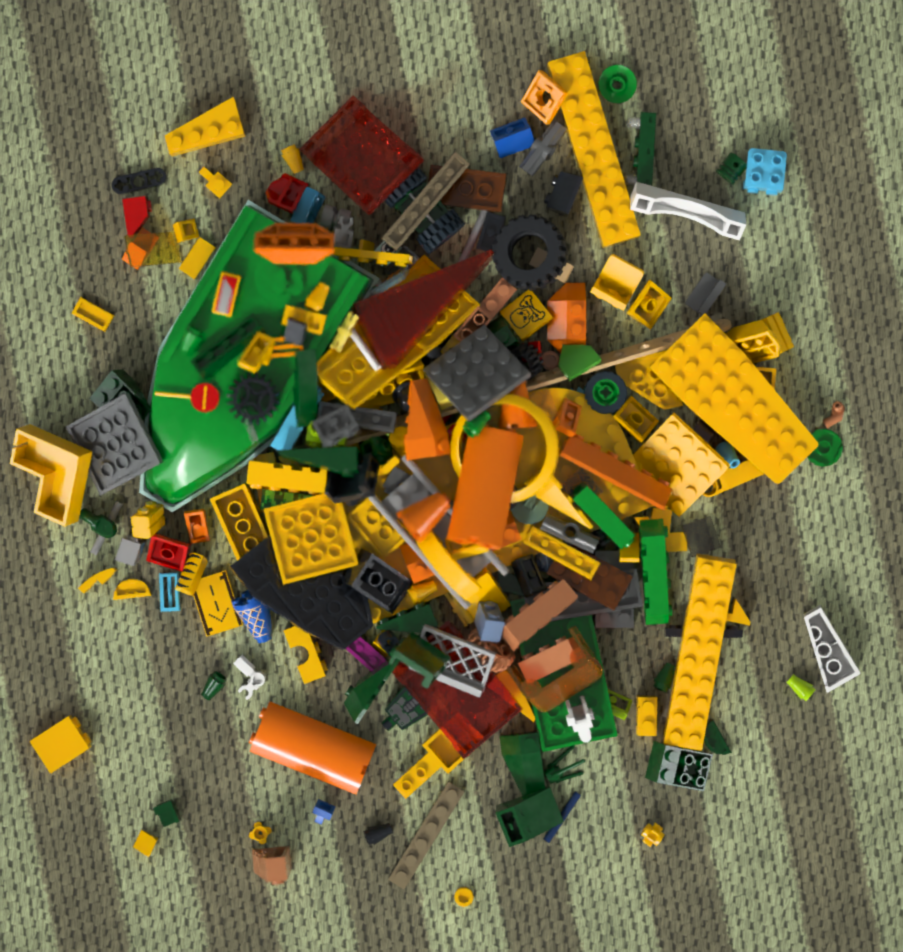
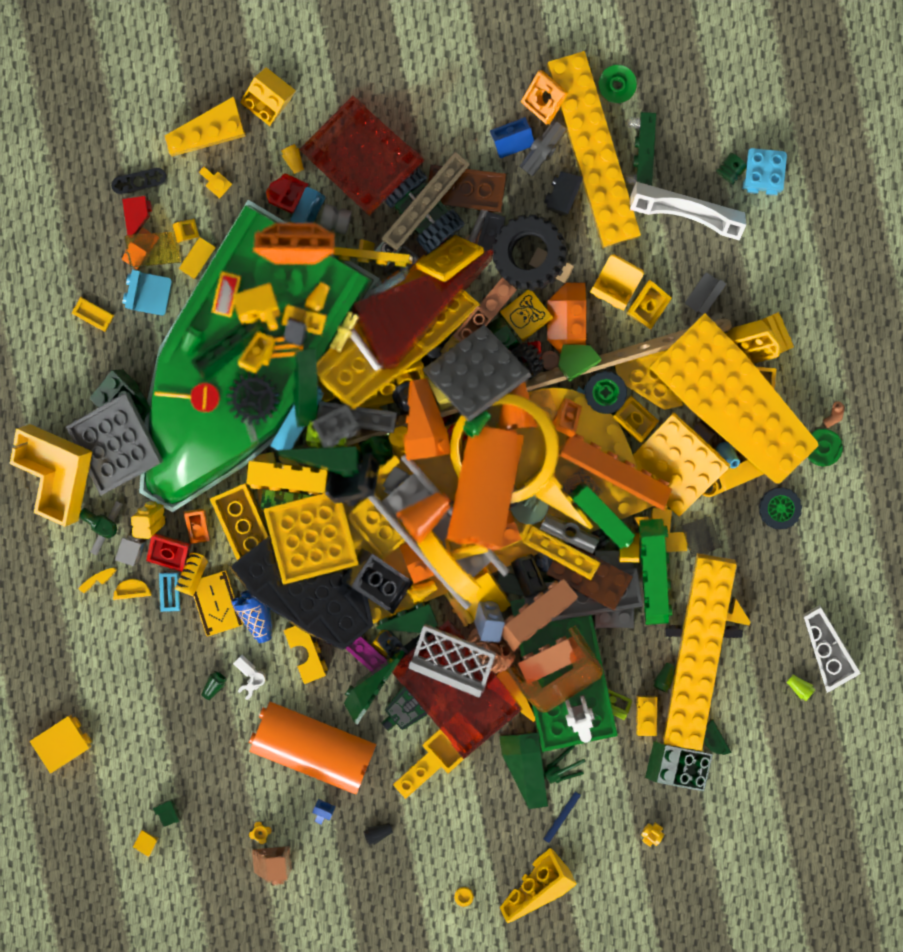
(147, 293): none -> medium azure bracket
(256, 304): none -> yellow hinge
(267, 96): none -> yellow slope
(342, 234): light grey plate -> none
(420, 657): dark green panel -> none
(426, 835): dark tan plate -> none
(449, 258): none -> yellow tile
(528, 816): dark green slope -> none
(545, 883): none -> yellow wedge
(780, 508): none -> black wheel

